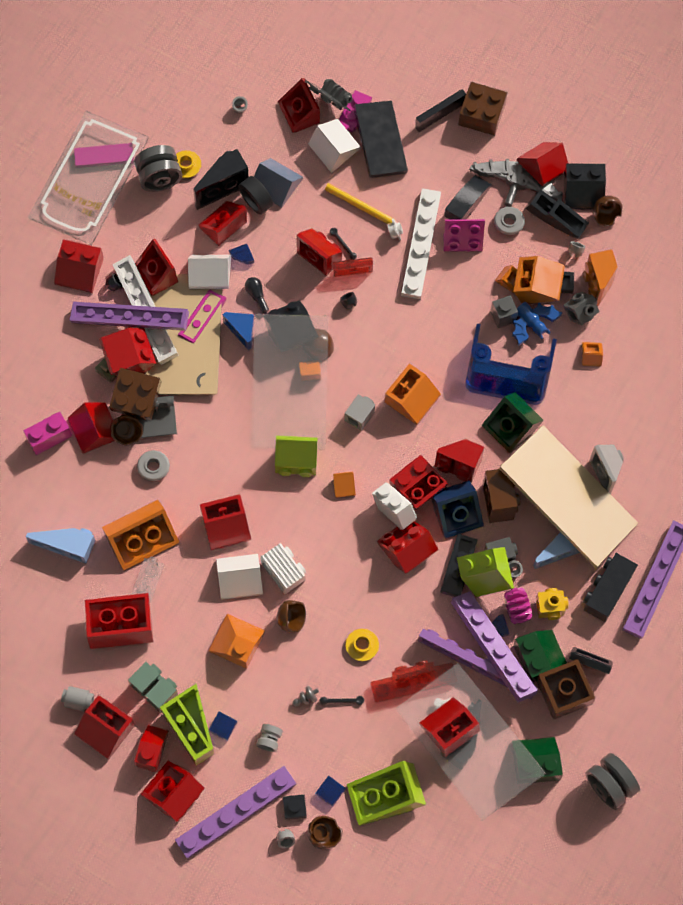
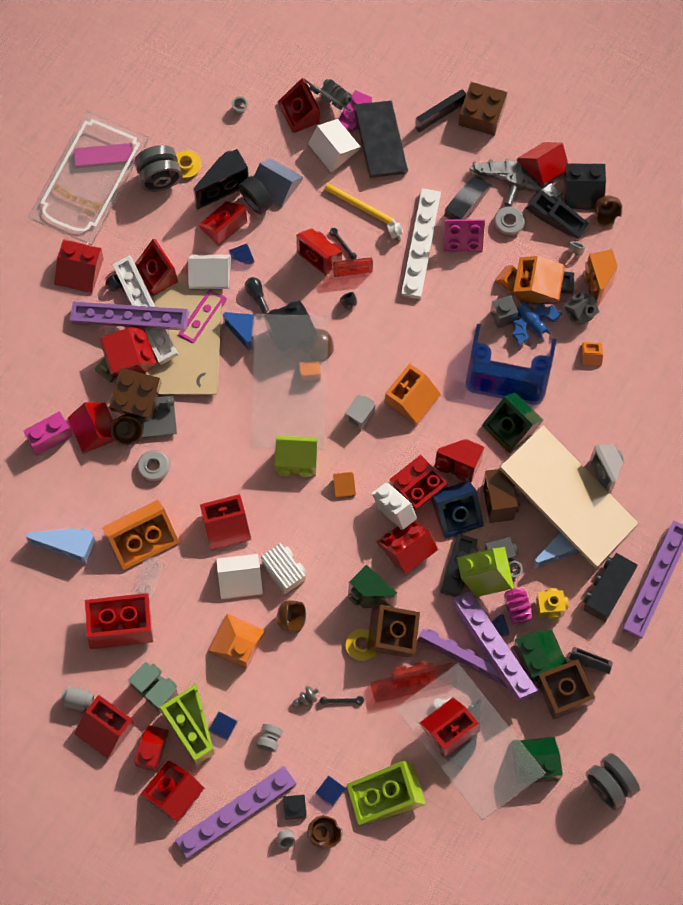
(370, 590): none -> dark green slope
(393, 631): none -> reddish brown brick

